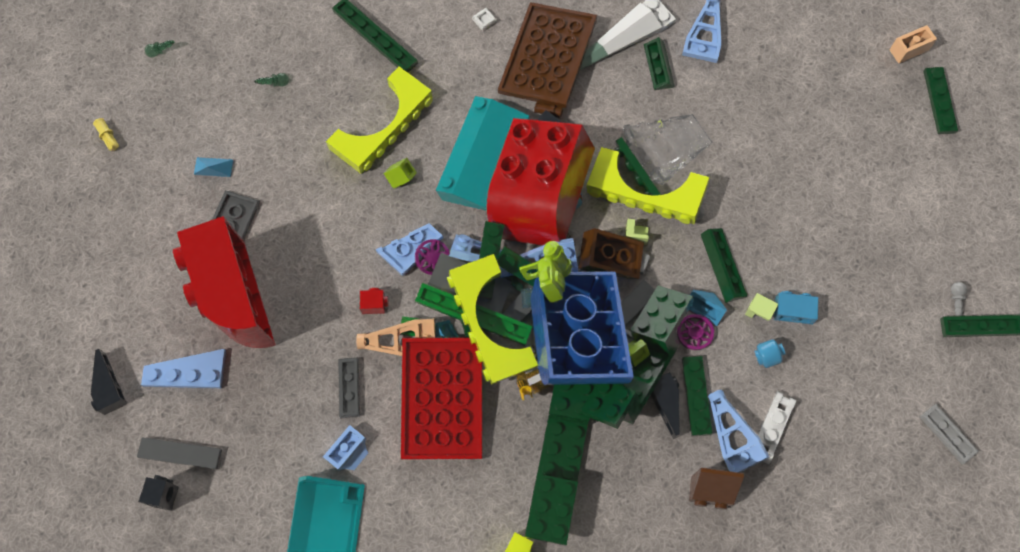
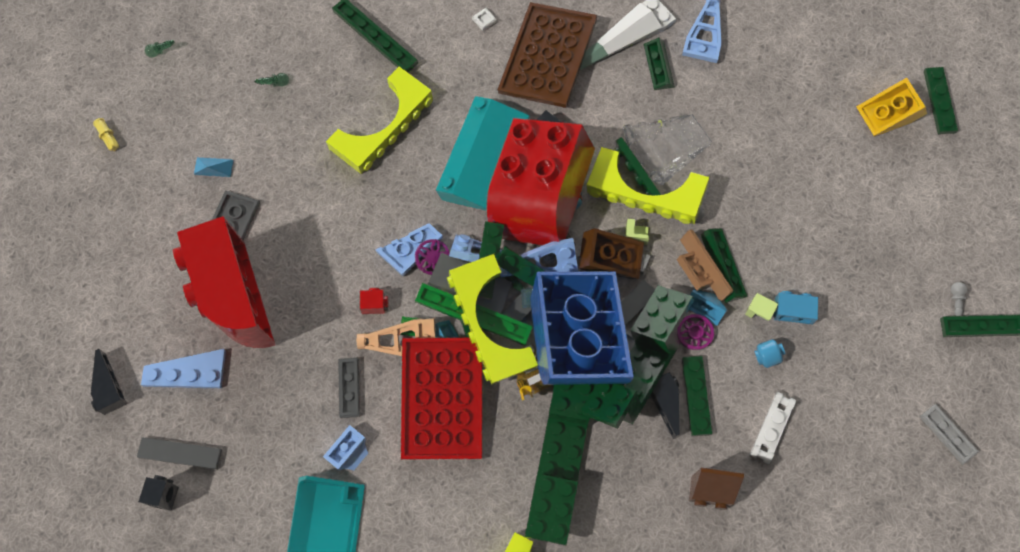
(400, 173): lime panel -> none
(551, 271): lime piece -> none
(553, 109): reddish brown pin -> none
(638, 351): lime panel -> none
(701, 267): none -> medium nougat bracket
(745, 456): light blue plate -> none
(892, 108): none -> yellow slope
(913, 44): light nougat brick -> none

